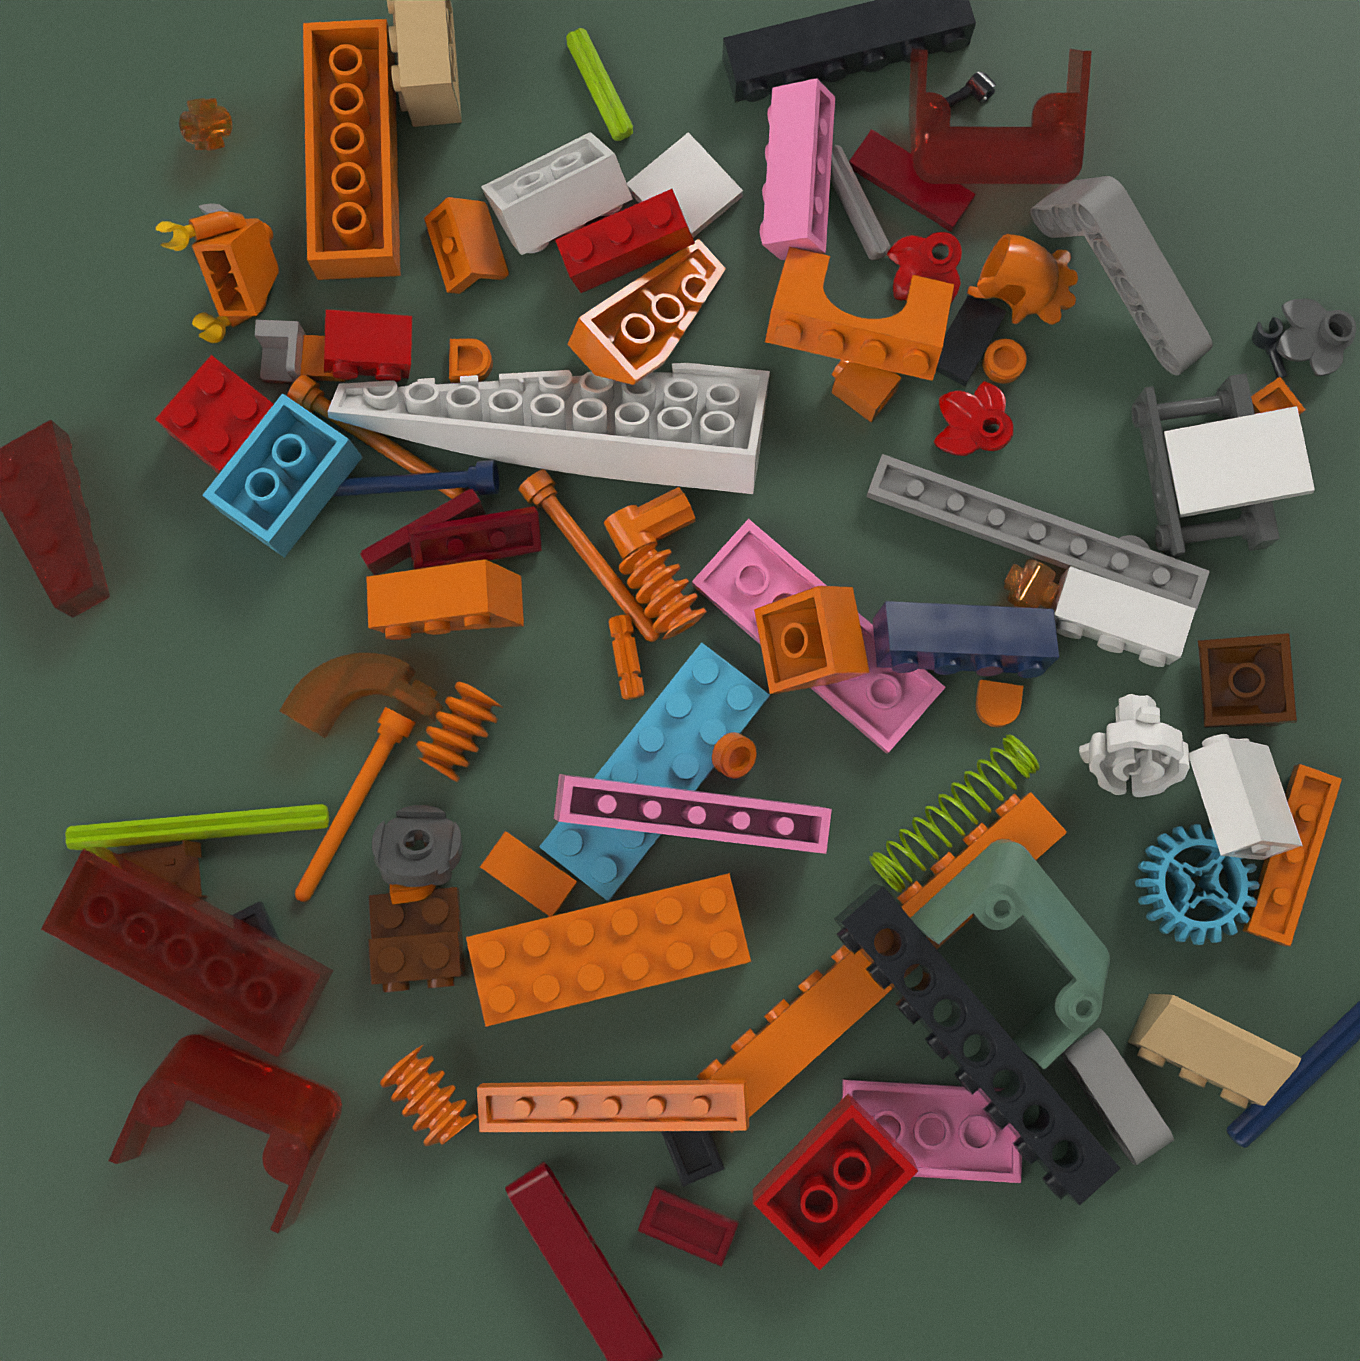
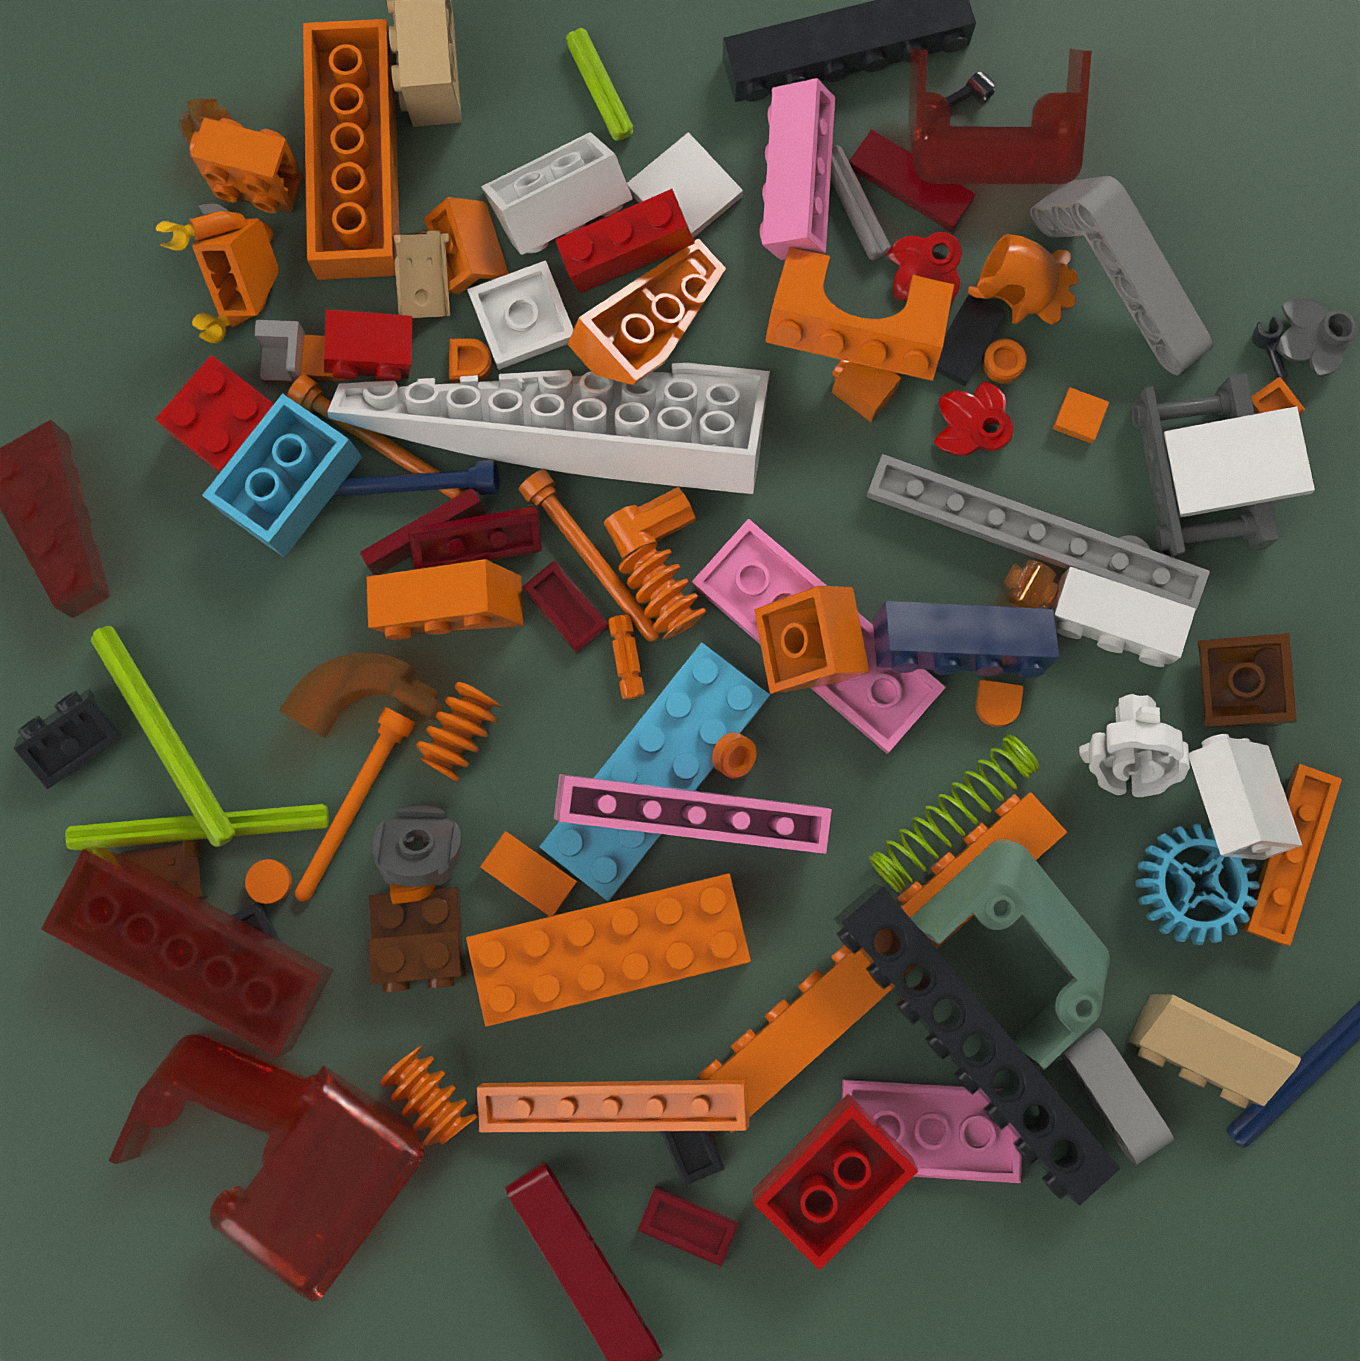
(65, 738): none -> black bracket
(163, 736): none -> lime axle
(247, 165): none -> orange brick
(268, 881): none -> orange tile
(321, 1185): none -> clear red windscreen
(421, 274): none -> tan piece
(521, 314): none -> white plate
(565, 607): none -> dark red tile
(1080, 415): none -> orange tile

